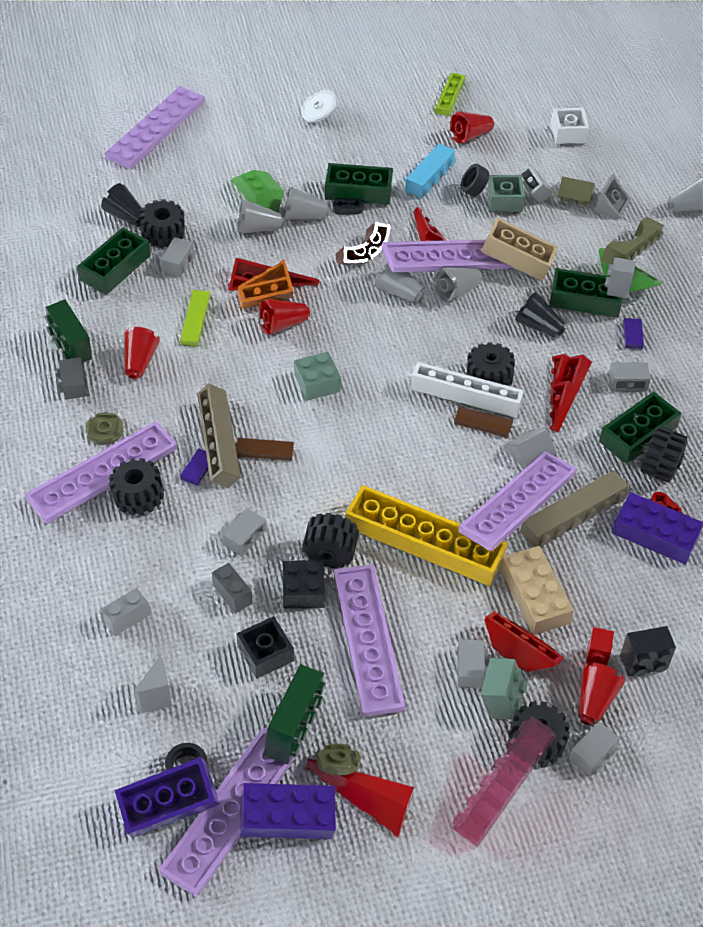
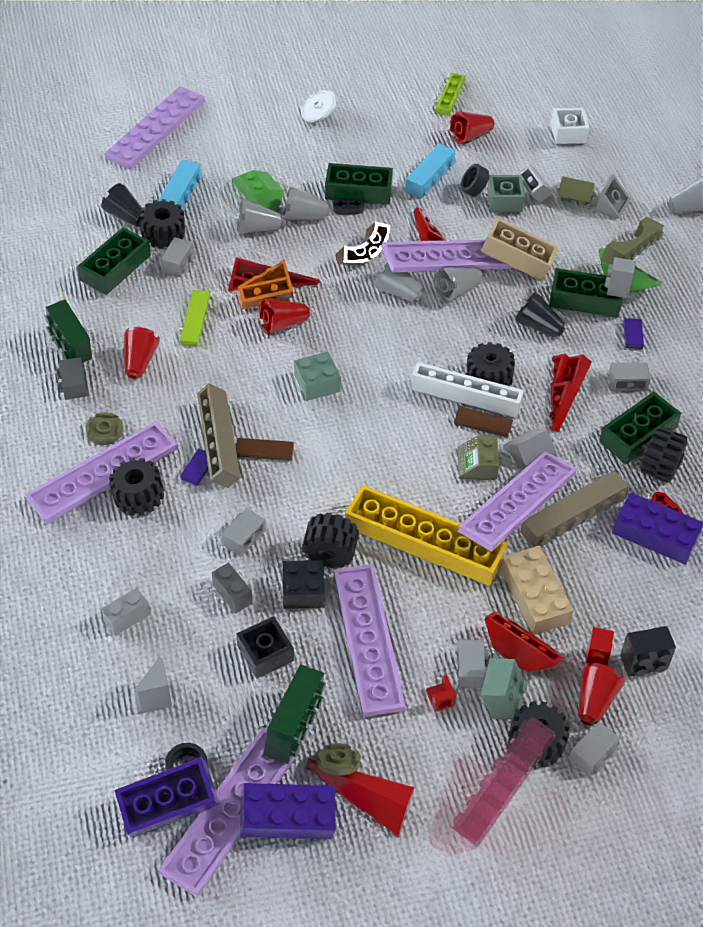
(182, 183): none -> medium azure brick
(441, 695): none -> red panel
(479, 458): none -> olive slope

